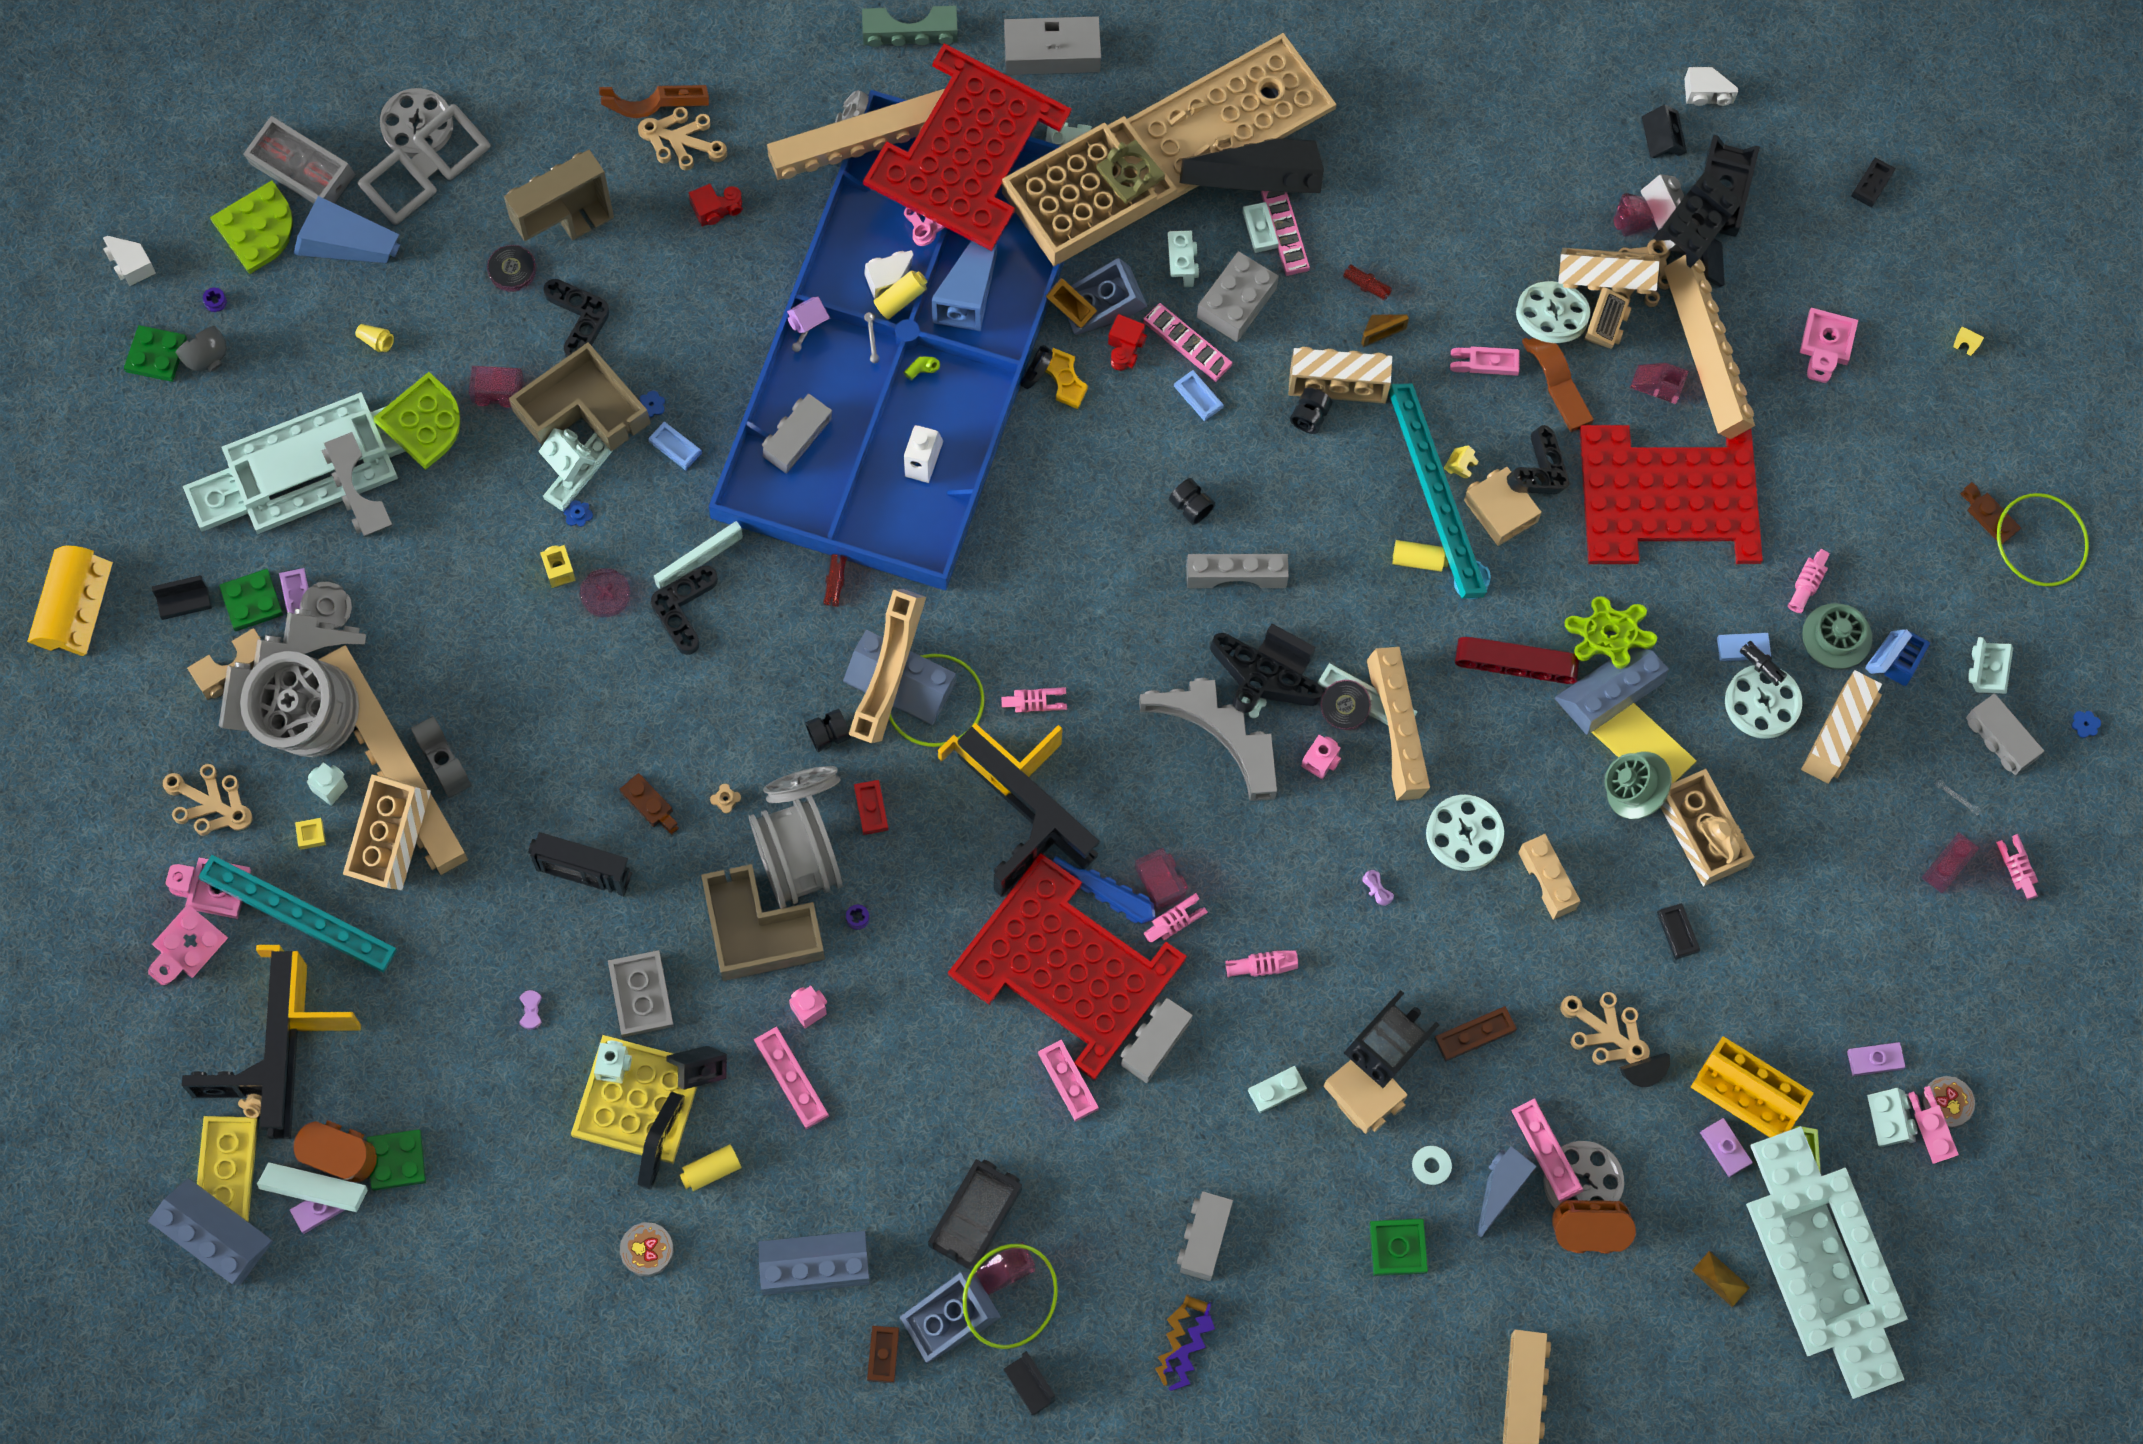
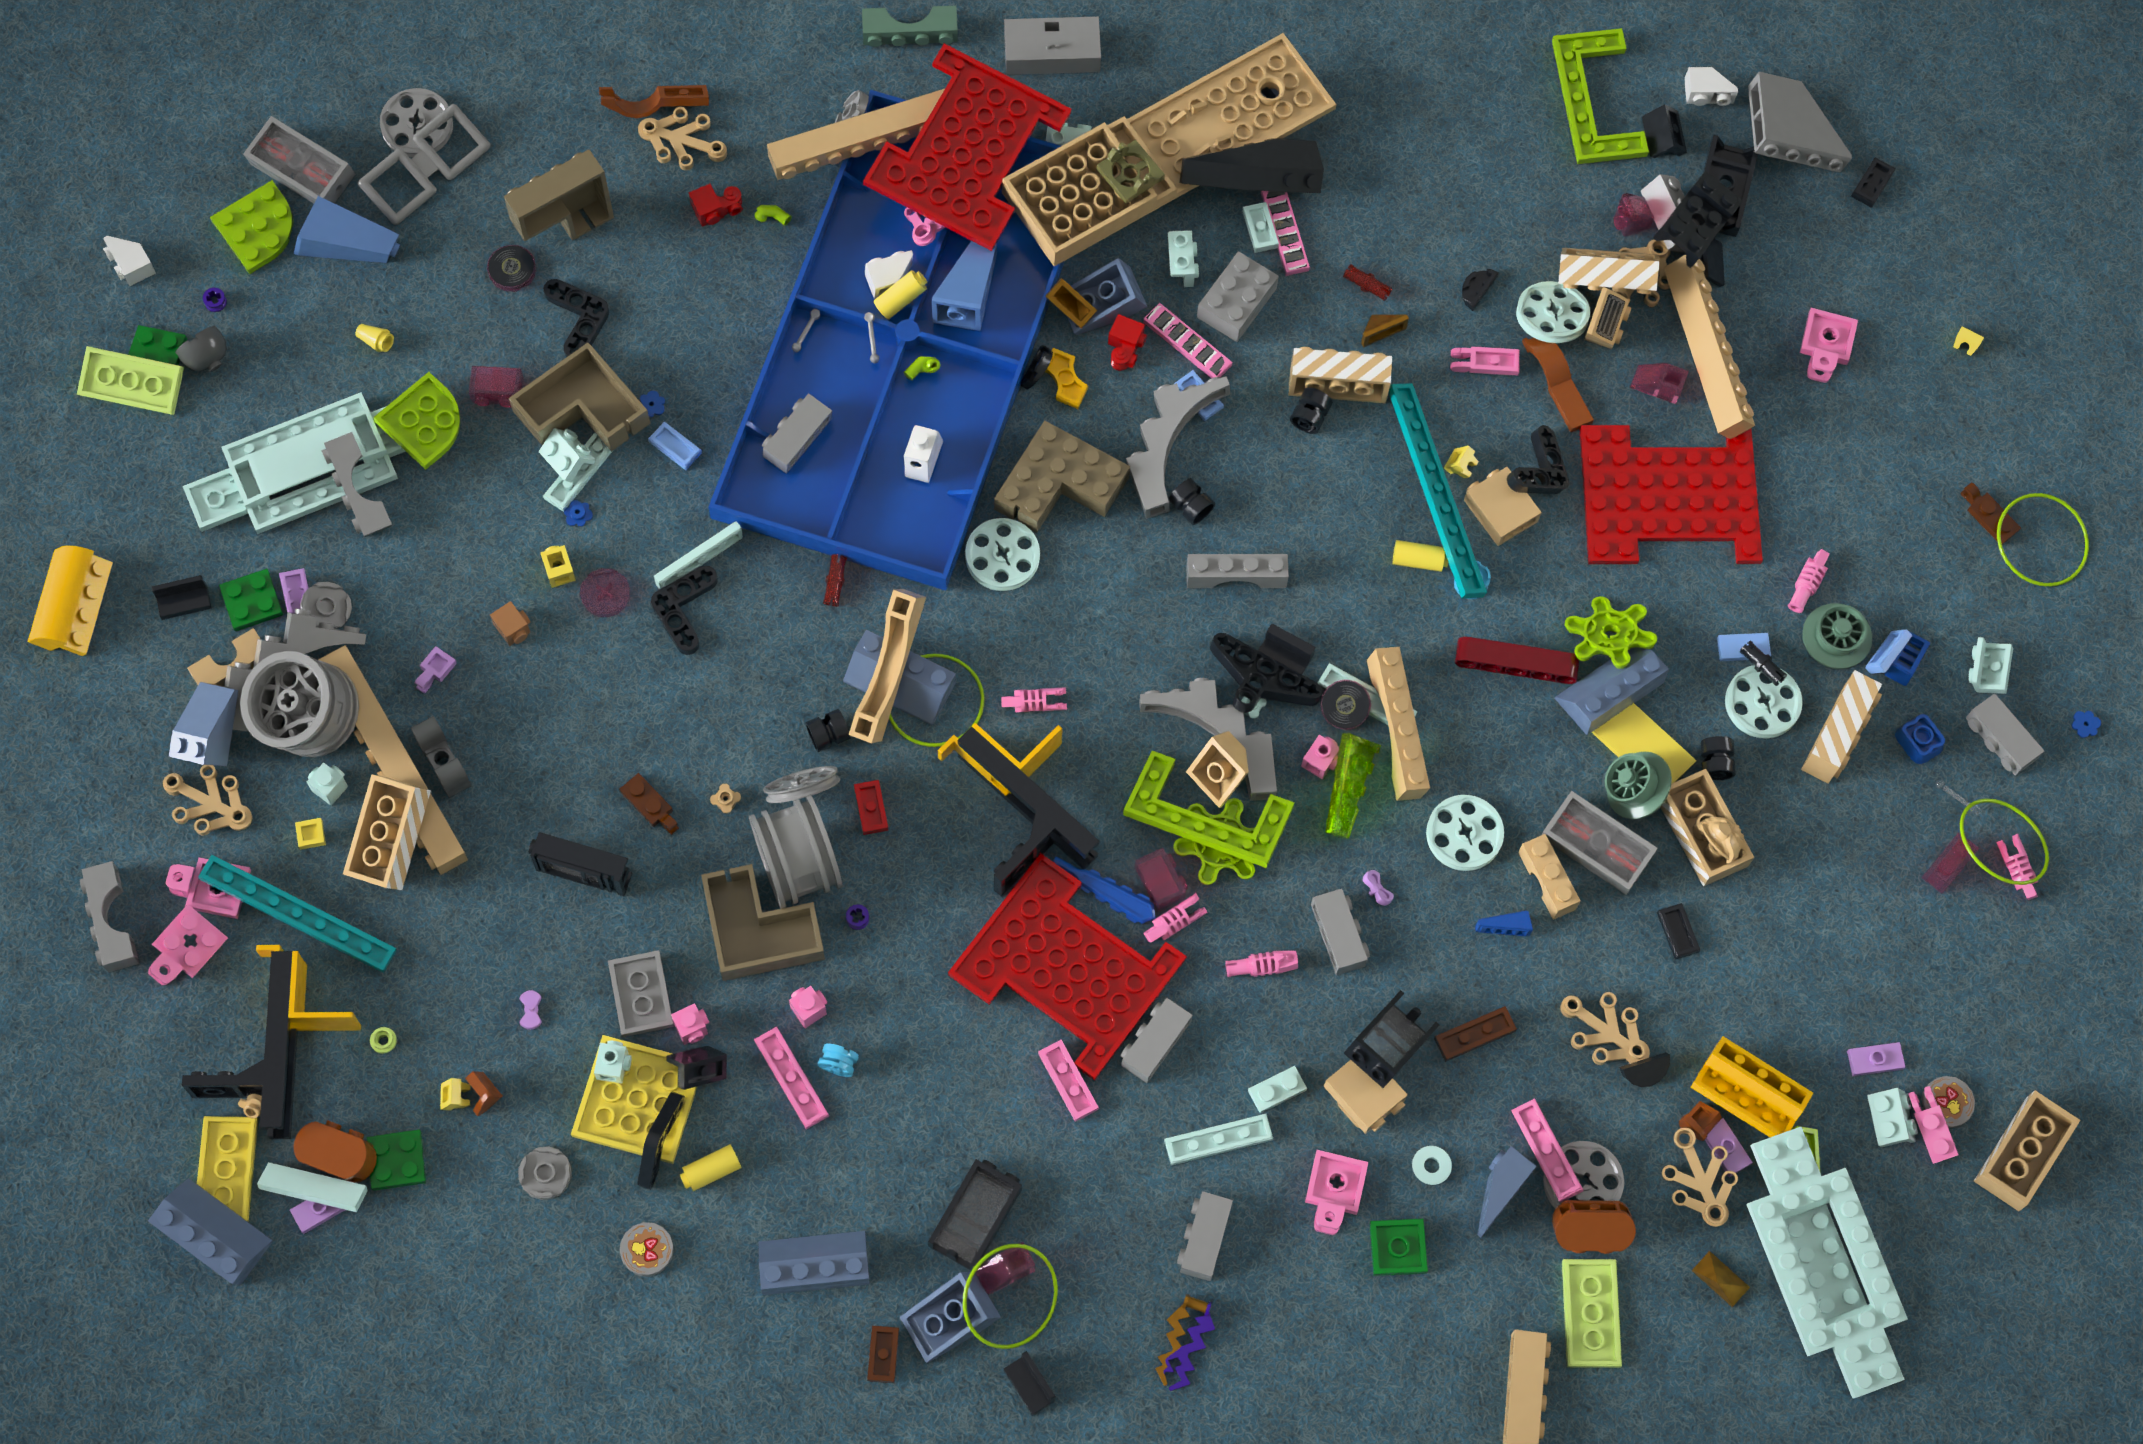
(102, 886): none -> light grey arch
(130, 380): none -> yellowish green tile
(206, 726): none -> sand blue slope
(378, 1034): none -> yellowish green plate
(435, 666): none -> lavender plate
(451, 1094): none -> light yellow tile
(485, 1089): none -> dark orange tile
(511, 623): none -> medium nougat brick
(550, 1179): none -> light grey tile
(690, 1024): none -> bright pink brick
(774, 211): none -> lime arm
(807, 315): lavender brick -> none
(838, 1060): none -> medium azure wheel
(998, 564): none -> light aqua wedge
(1056, 466): none -> dark tan piece
(1147, 808): none -> lime plate
(1159, 434): none -> light grey arch
(1212, 859): none -> lime plate
(1218, 1139): none -> light aqua tile
(1220, 767): none -> tan slope
(1333, 1201): none -> bright pink plate
(1340, 931): none -> light grey brick
(1350, 775): none -> clear neon green wing
(1476, 286): none -> black tile
(1508, 924): none -> blue slope
(1586, 142): none -> lime plate
(1591, 1313): none -> yellowish green tile
(1599, 842): none -> clear brick
(1700, 1120): none -> dark orange tile
(1702, 1181): none -> tan plant
(1717, 757): none -> black wheel
(1791, 124): none -> light grey slope
(1920, 739): none -> blue piece
(1981, 864): none -> lime piece
(2026, 1150): none -> tan brick

